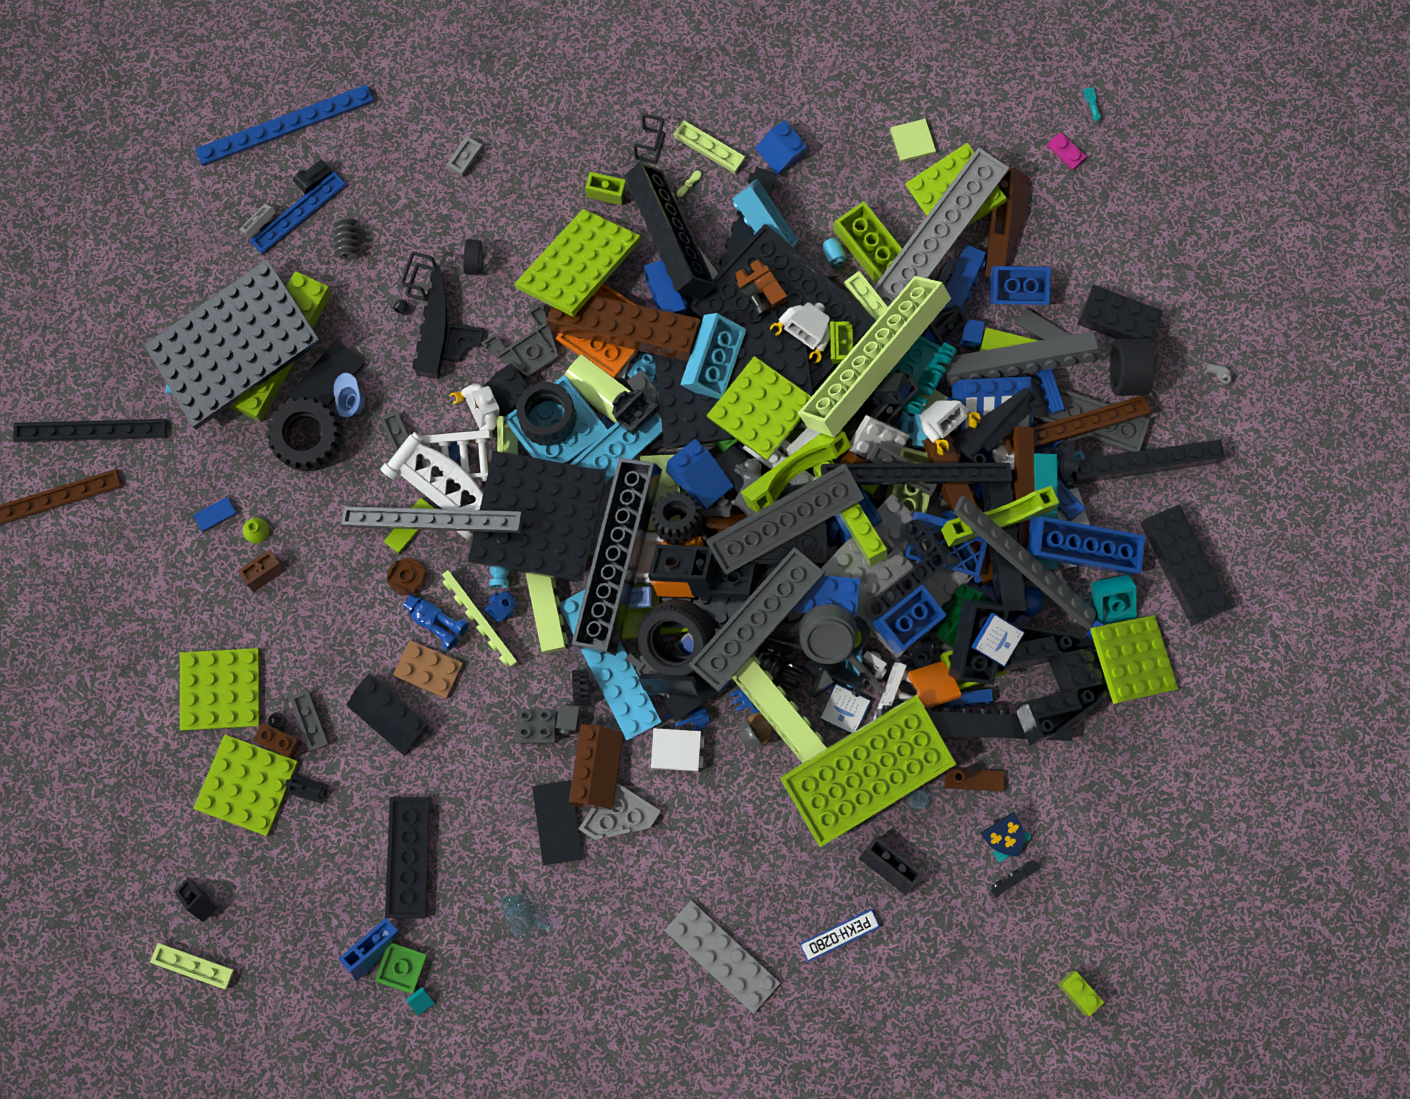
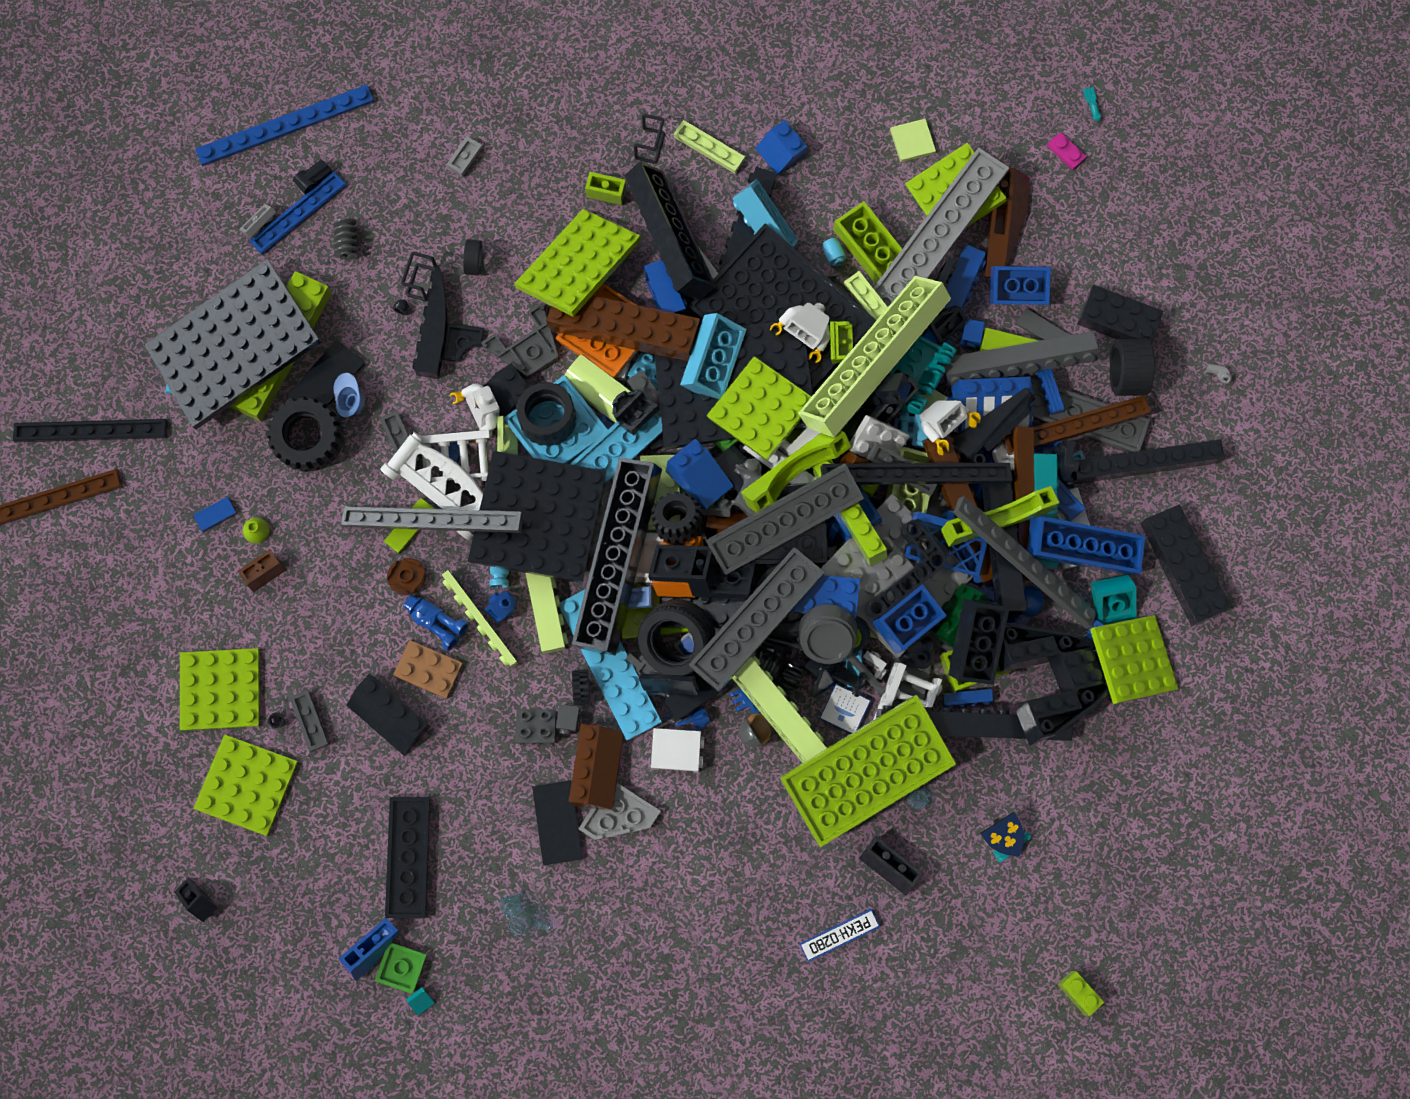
(192, 966): yellowish green plate -> none
(277, 741): reddish brown brick -> none
(306, 788): black hinge -> none
(688, 184): yellowish green piece -> none
(722, 957): light grey plate -> none
(760, 282): dark orange hips -> none
(934, 684): orange slope -> none
(974, 780): reddish brown piece -> none
(998, 639): white tile -> none
(1014, 878): black hinge -> none

